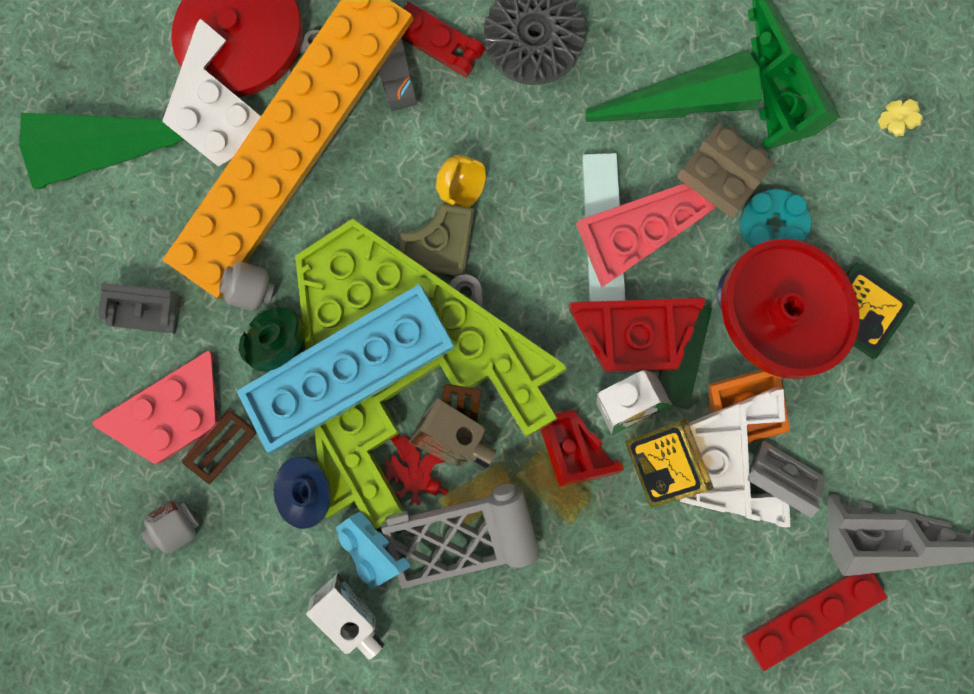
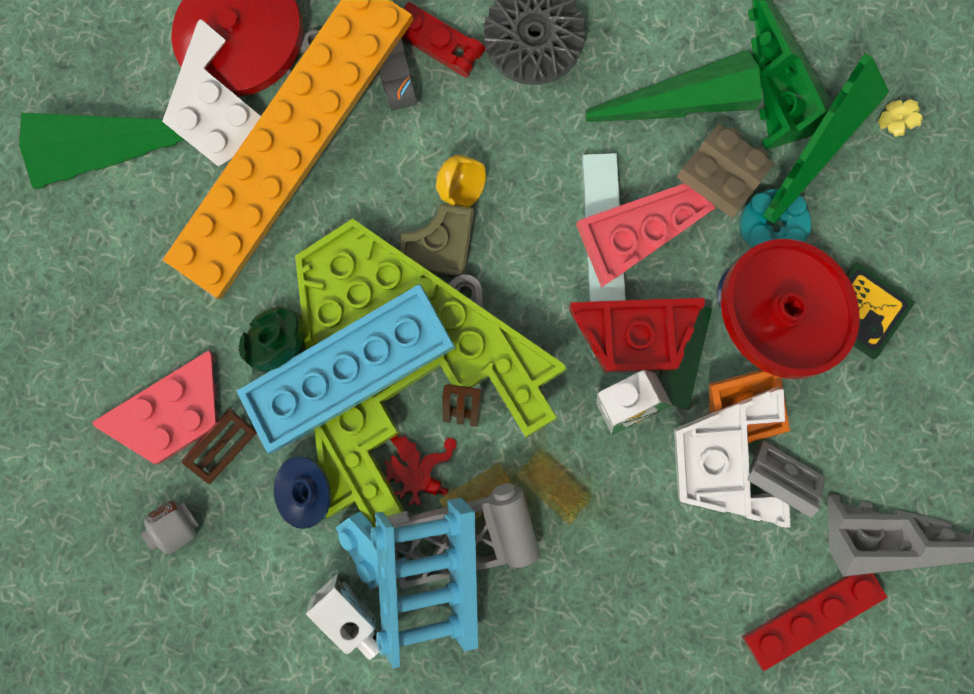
(139, 308): dark grey hinge -> none
(246, 286): light grey head -> none
(439, 433): dark tan torso -> none
(460, 592): none -> medium azure fence
(576, 451): red wing -> none
(669, 464): tile -> none
(847, 114): none -> green wedge

